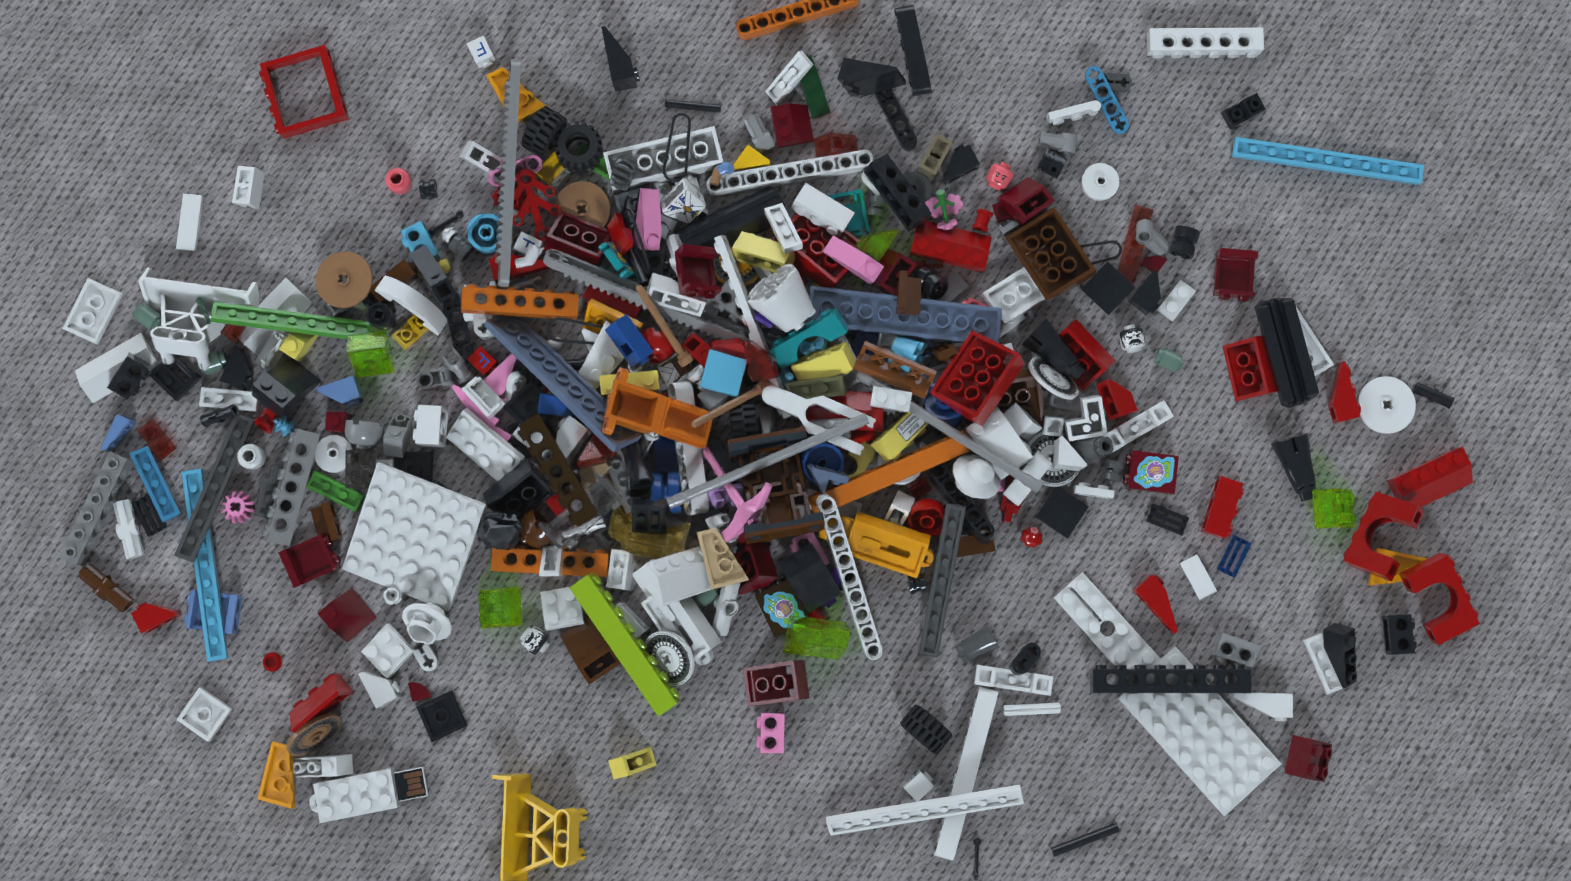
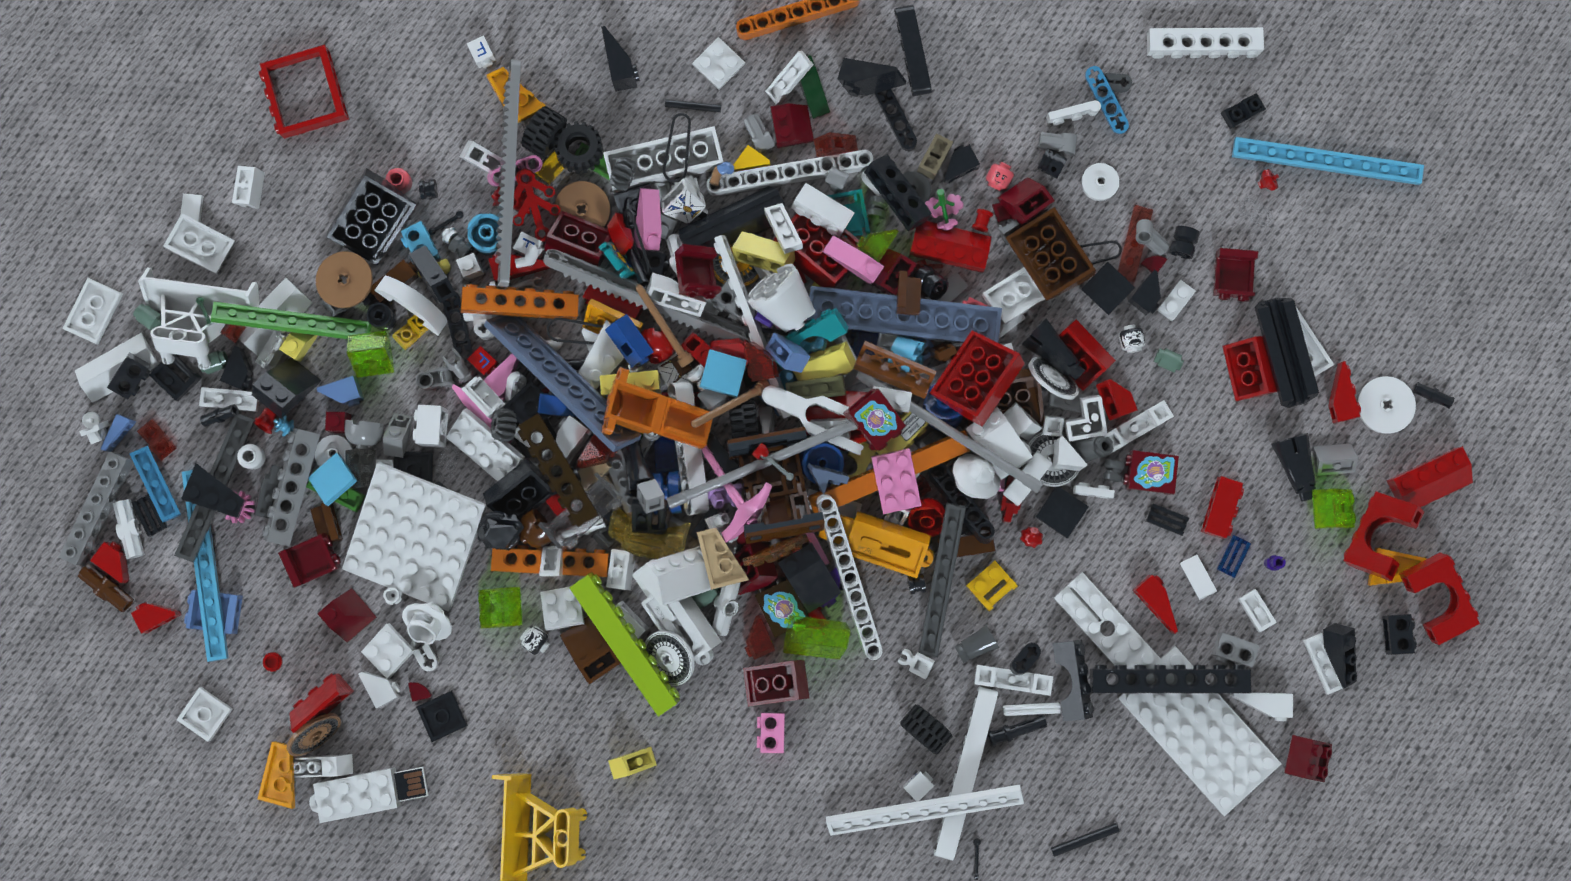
(95, 430): none -> white hips
(112, 561): none -> red slope
(199, 243): none -> white plate
(211, 493): none -> black wing
(332, 479): none -> medium azure tile
(371, 217): none -> black slope
(470, 267): none -> white brick
(503, 425): none -> dark grey gear
(650, 496): none -> light grey brick
(718, 63): none -> white plate
(758, 640): none -> clear red slope
(763, 453): none -> hinge
(772, 552): none -> clear orange plate
(787, 353): none -> medium blue slope
(836, 179): none -> light grey piece
(875, 419): none -> panel
(896, 481): none -> bright pink plate
(919, 664): none -> white plate
(987, 580): none -> yellow plate
(1007, 733): none -> black pin
(1078, 703): none -> arch
(1257, 610): none -> white plate
(1268, 180): none -> red piece
(1274, 562): none -> dark purple pin
(1335, 459): none -> light grey panel

